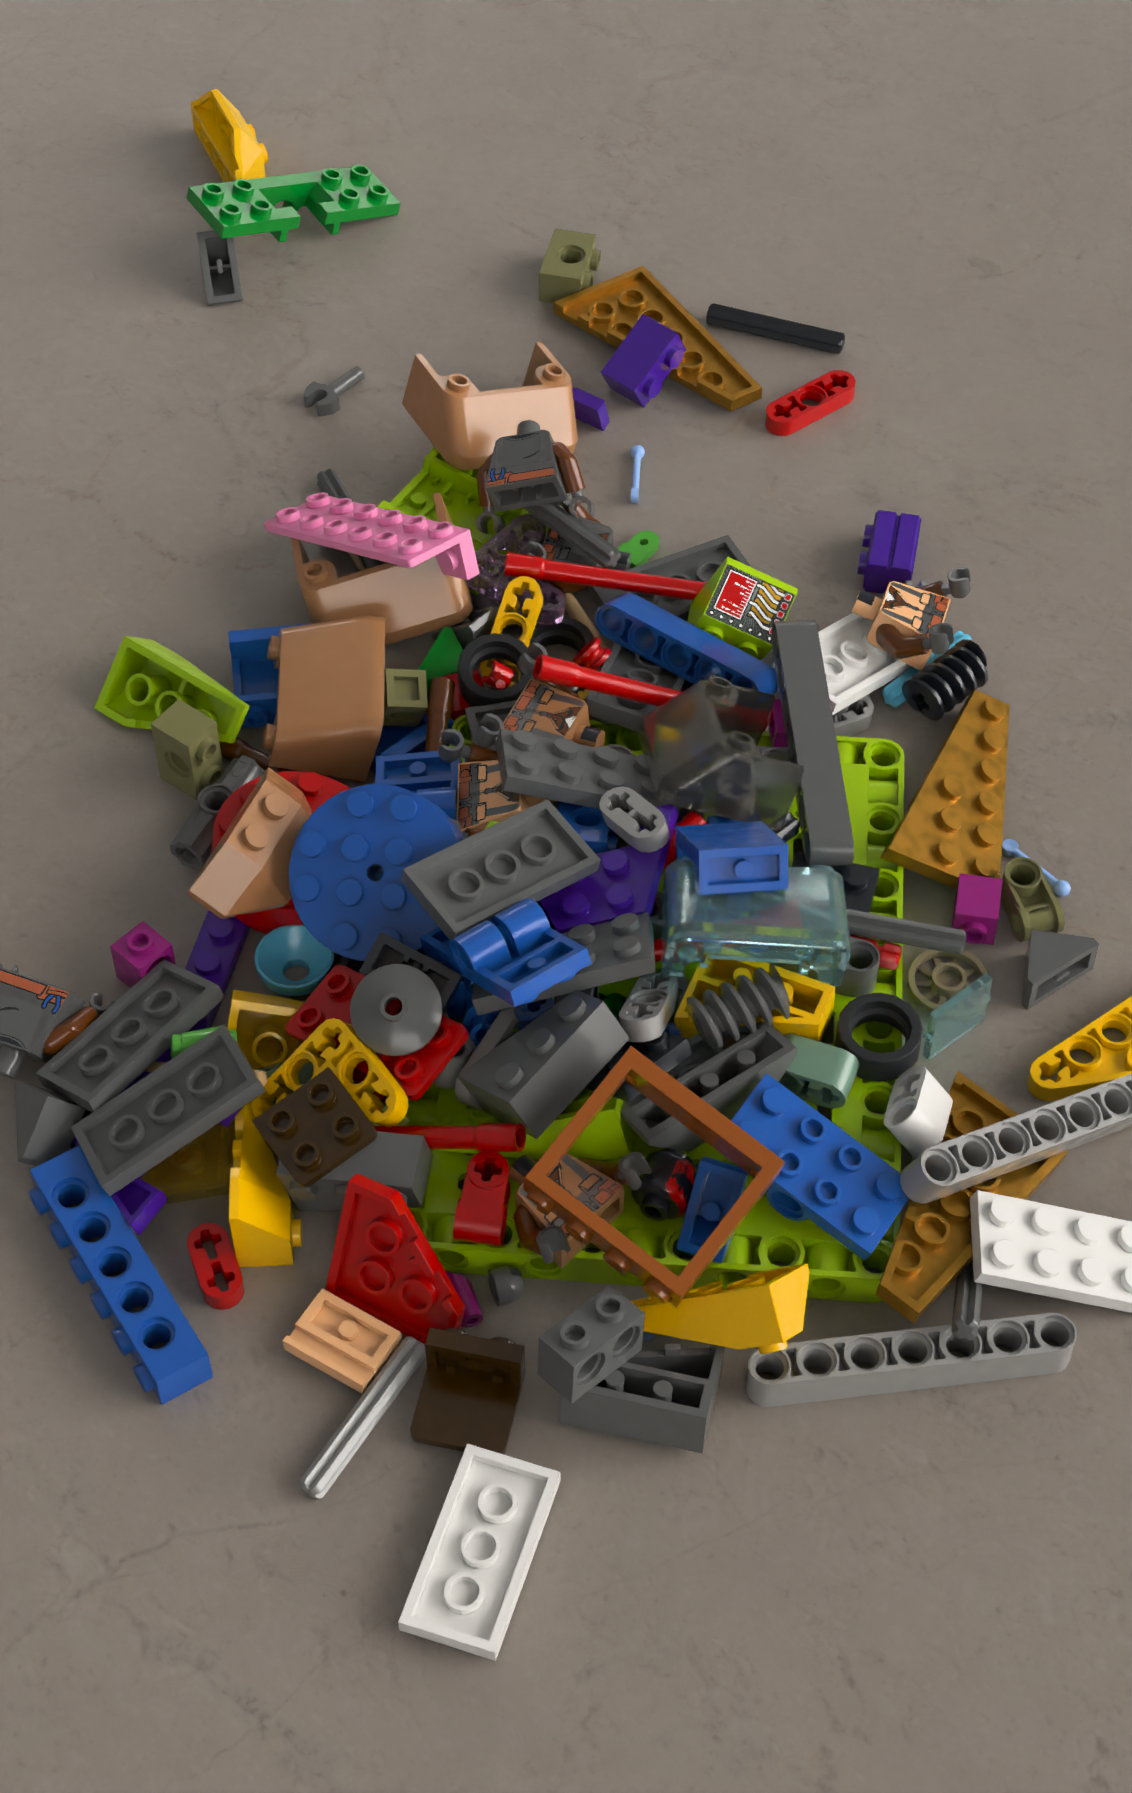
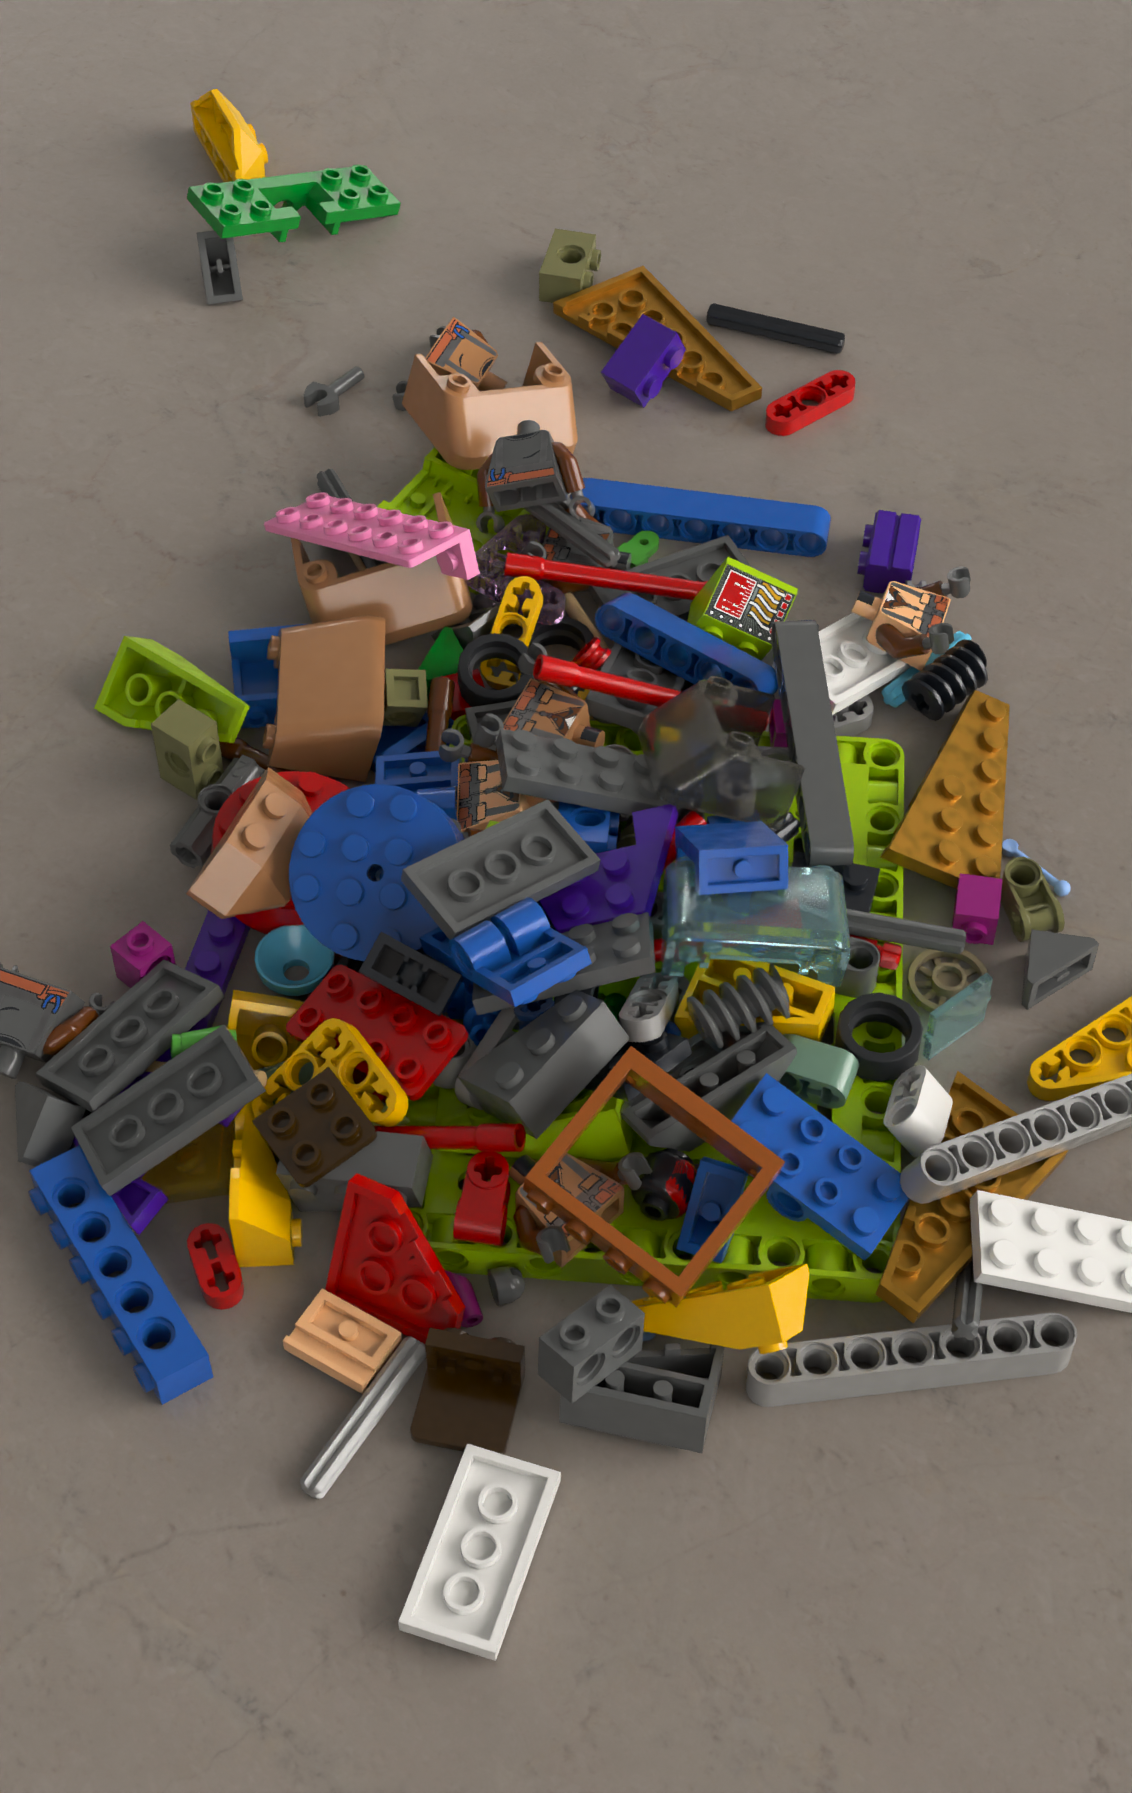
(412, 1026): dark grey dish -> none
(462, 352): none -> torso
(499, 677): red hand -> none
(590, 409): dark purple tile -> none
(627, 824): light grey beam -> none
(637, 453): light blue hinge -> none
(708, 516): none -> blue beam

